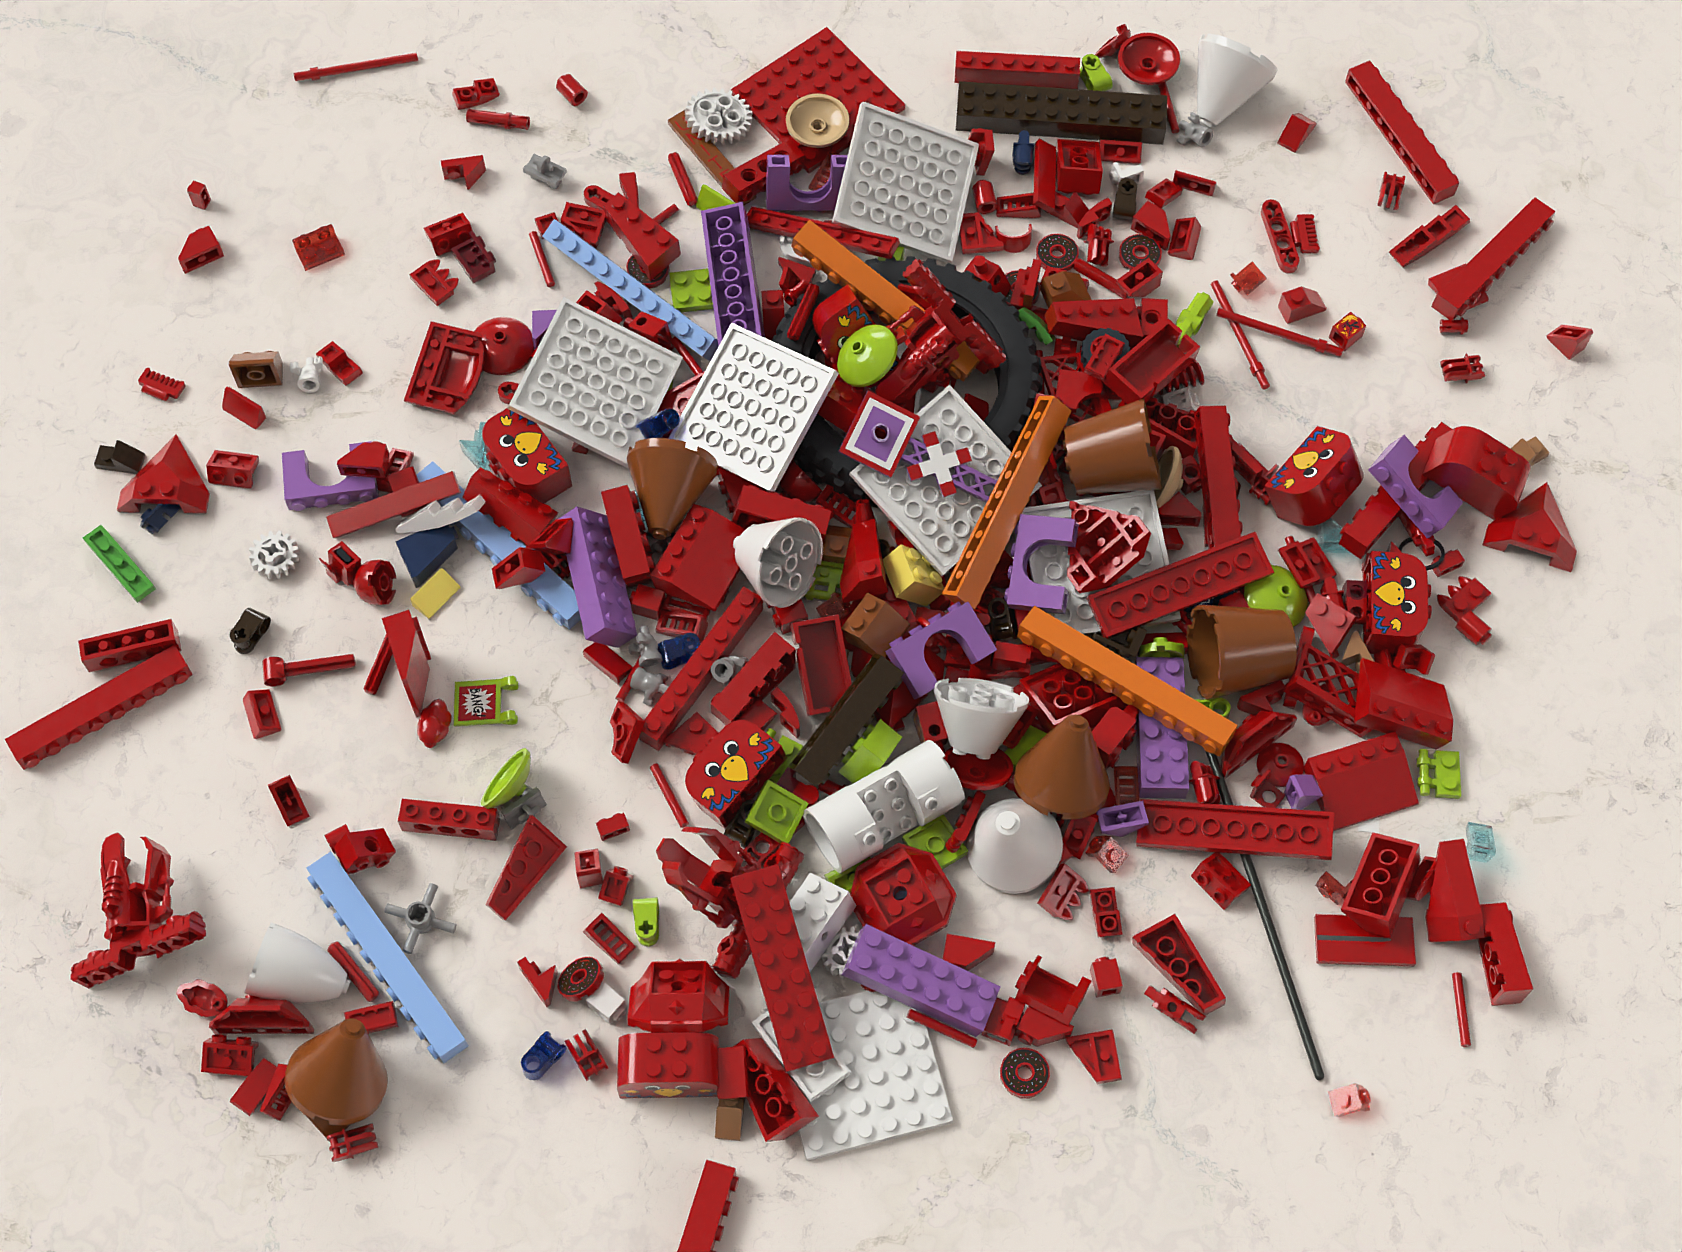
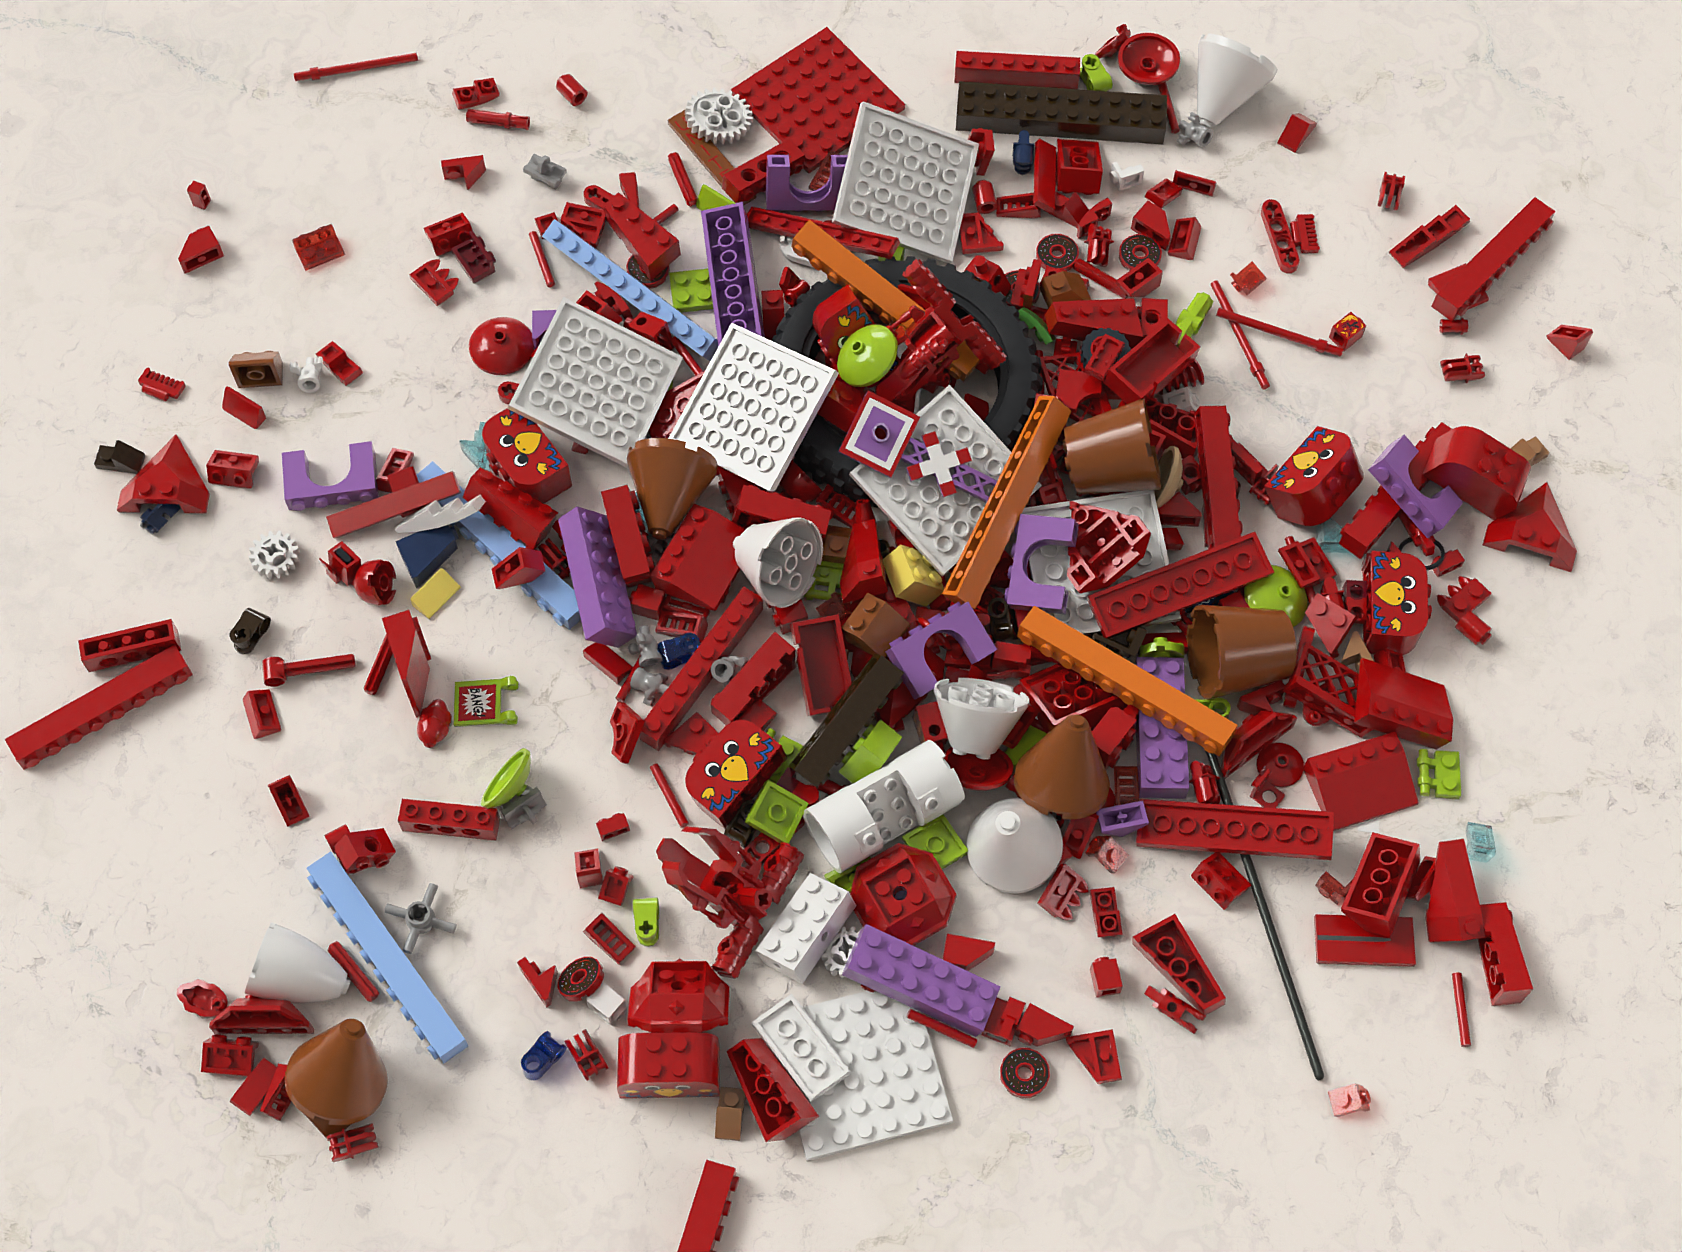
(119, 563): bright green plate -> none
(136, 914): red piece -> none
(365, 461): red slope -> none
(375, 1017): red plate -> none
(446, 368): red slope -> none
(528, 862): red wing -> none
(555, 538): red slope -> none
(656, 426): clear blue piece -> none
(732, 1073): red slope -> none
(782, 968): red plate -> none
(788, 716): red slope -> none
(803, 272): red tile -> none
(803, 312): red axle -> none
(820, 113): tan dish -> none
(965, 821): red plate -> none
(1014, 243): red helmet -> none
(1050, 993): red panel -> none
(1120, 151): red slope -> none
(1125, 200): dark brown piece -> none
(1299, 304): red slope -> none
(1302, 791): medium lavender slope -> none
(1402, 132): red brick -> none
(1414, 657): red bracket -> none

